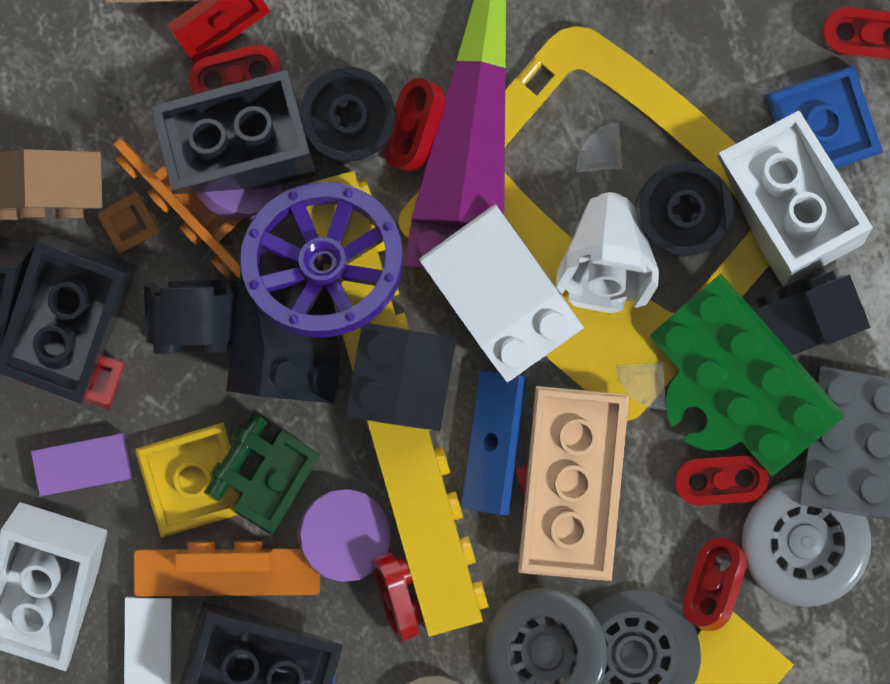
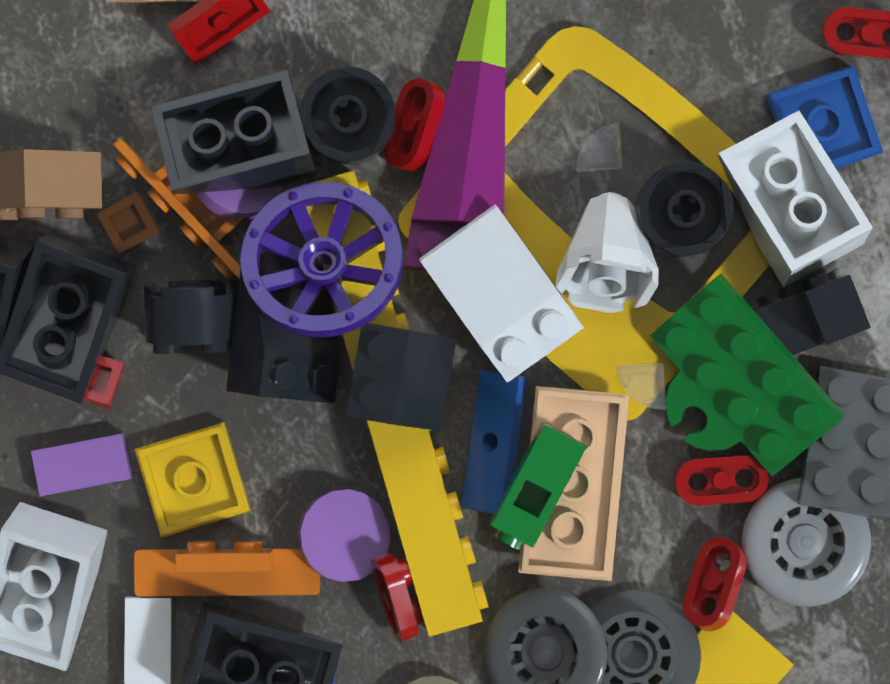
(232, 66): red plate -> none
(274, 481): dark green plate -> none
(536, 486): none -> green brick

